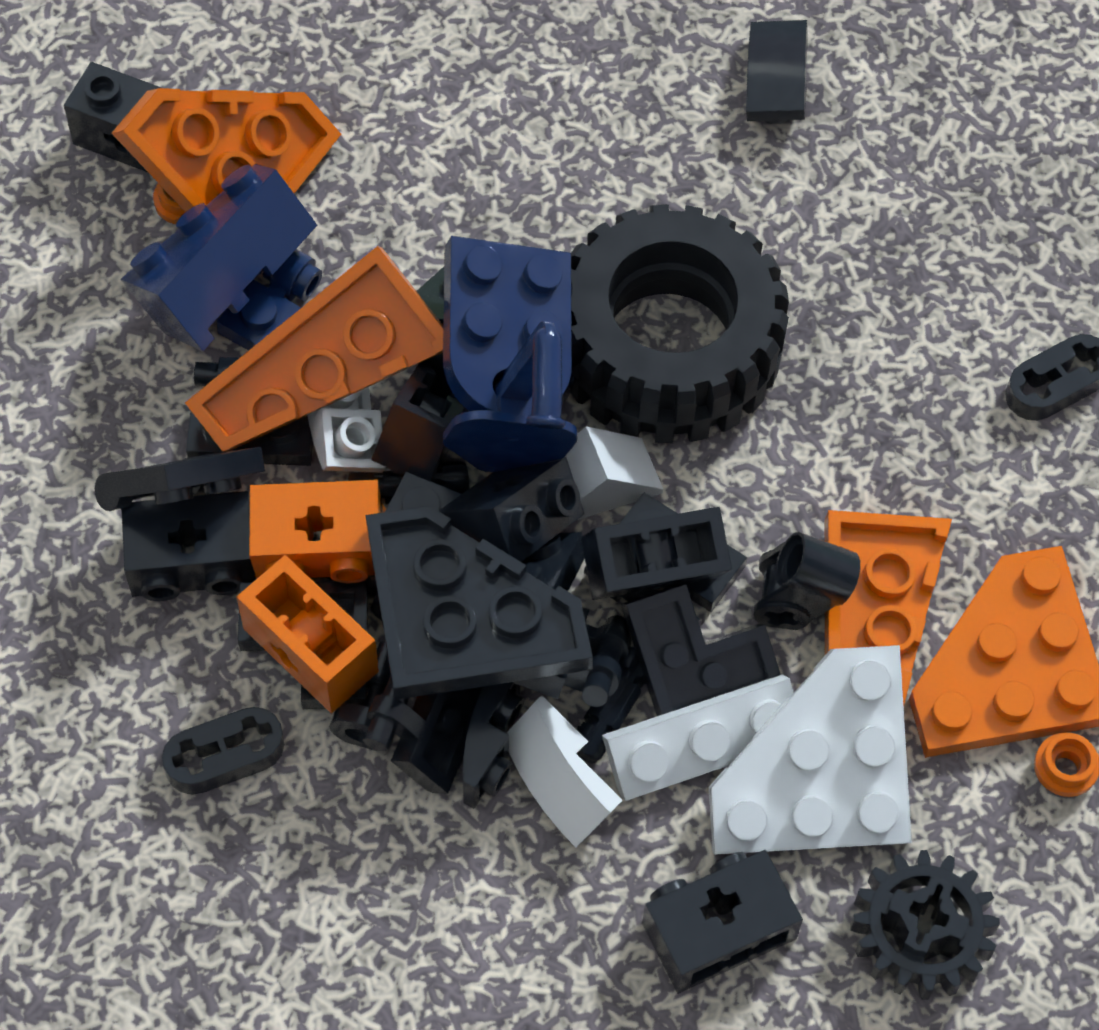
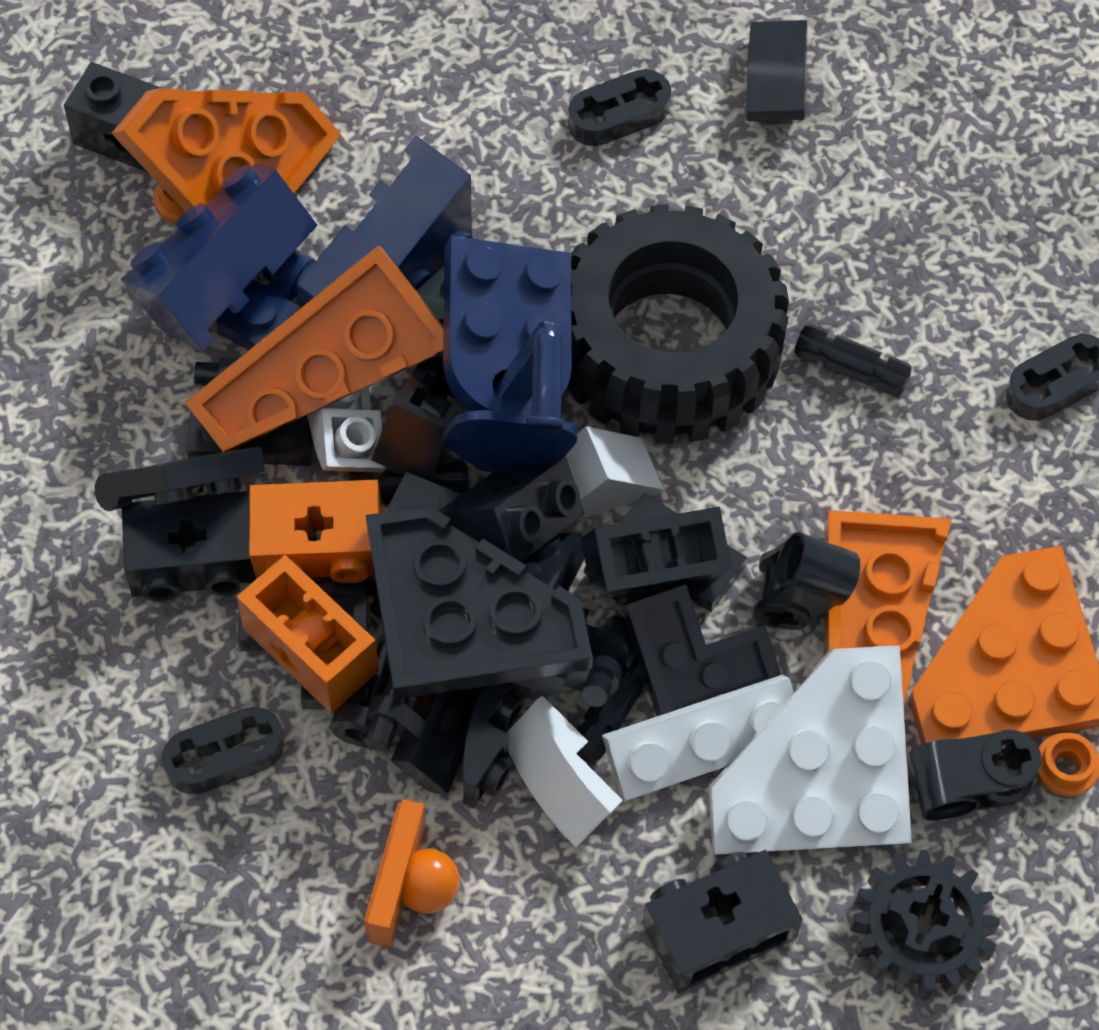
(408, 221): none -> dark blue wedge
(408, 876): none -> orange tile
(619, 108): none -> black beam
(853, 359): none -> black axle
(963, 777): none -> black piece

